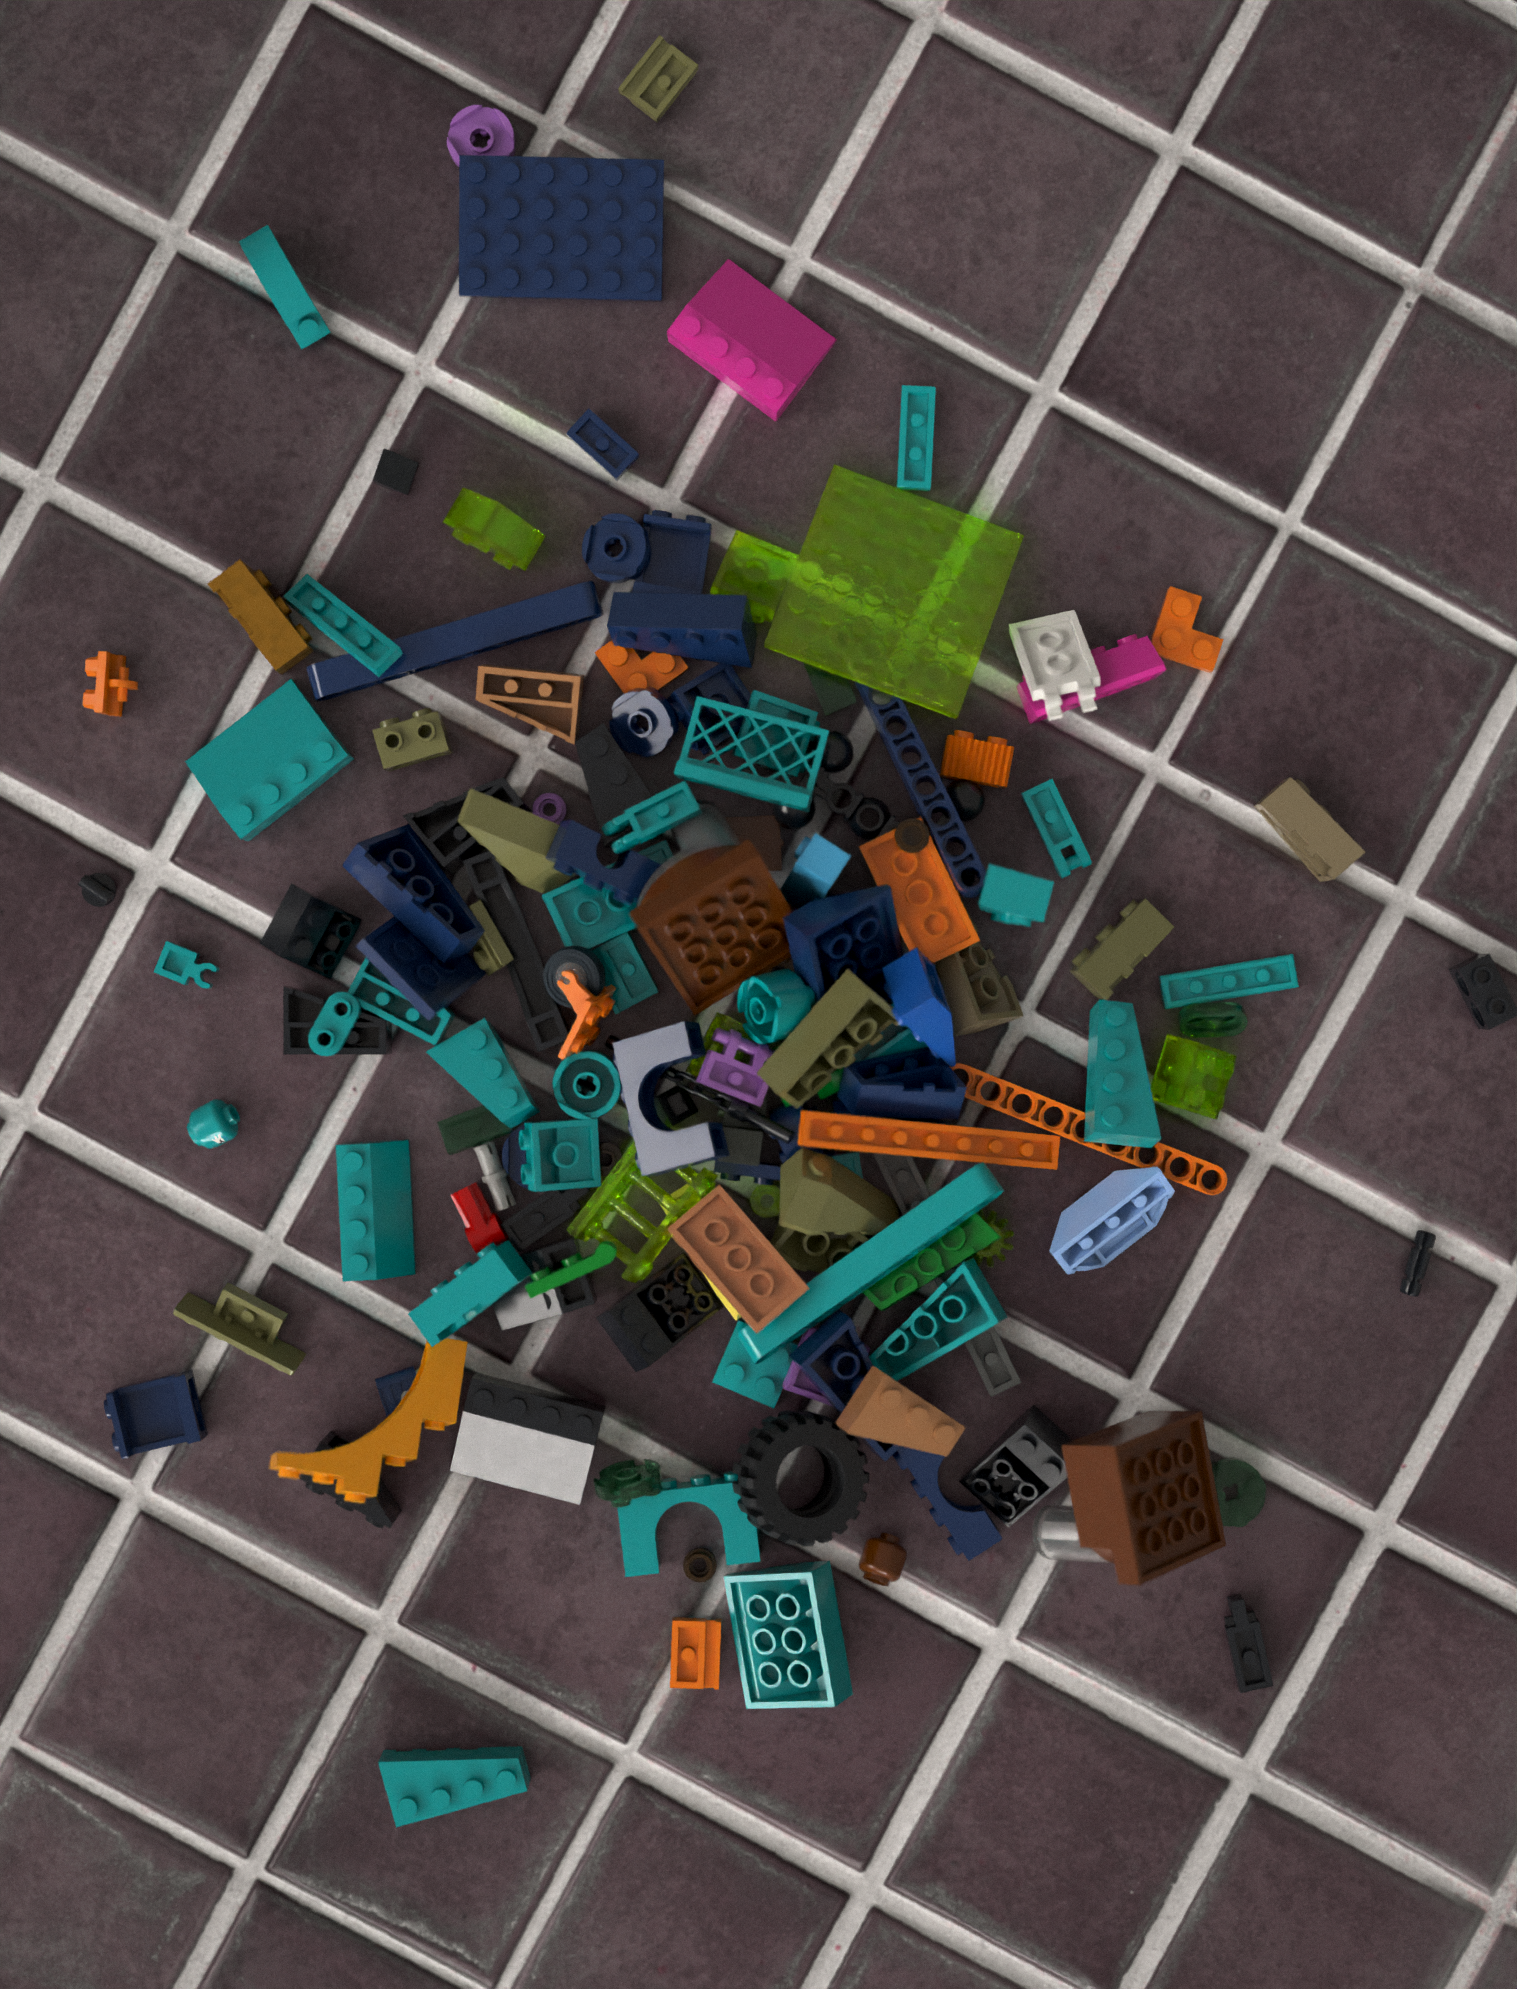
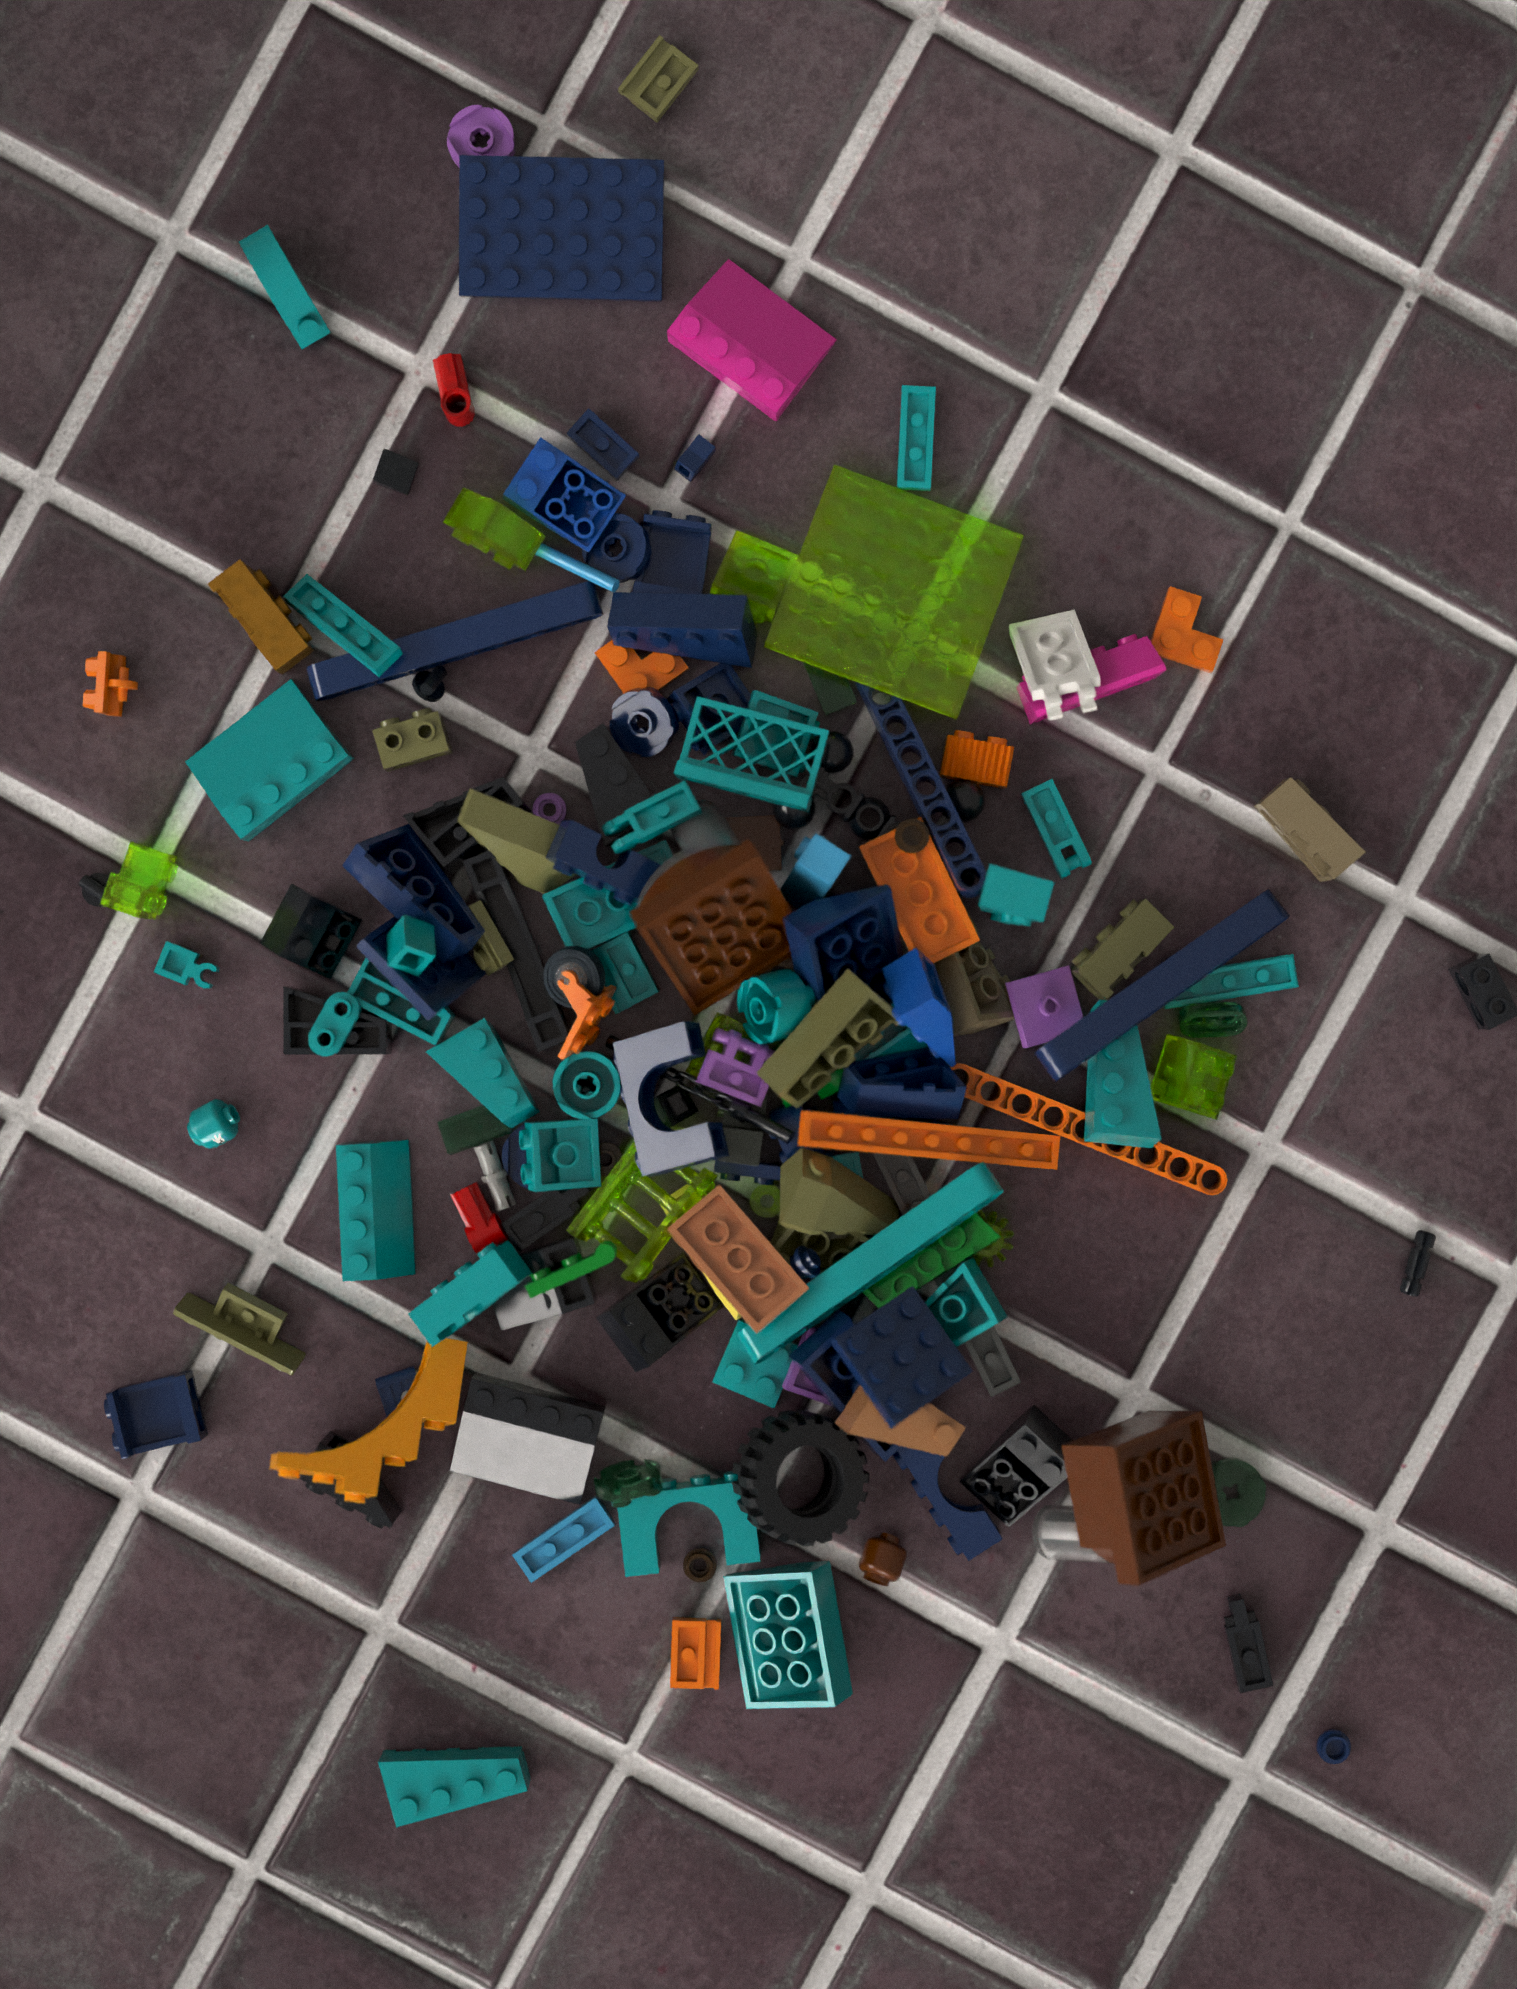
(141, 882): none -> clear neon green brick
(411, 945): none -> teal brick
(429, 684): none -> black plate
(453, 388): none -> red piece
(535, 696): medium nougat wedge -> none
(563, 495): none -> blue slope
(563, 1539): none -> dark azure plate
(578, 568): none -> dark azure bar
(695, 458): none -> dark blue piece
(805, 1262): none -> dark blue plate
(901, 1357): none -> dark blue plate
(1044, 1005): none -> medium lavender plate
(1110, 1218): light blue wedge -> none
(1161, 985): none -> dark blue beam
(1333, 1746): none -> dark blue plate

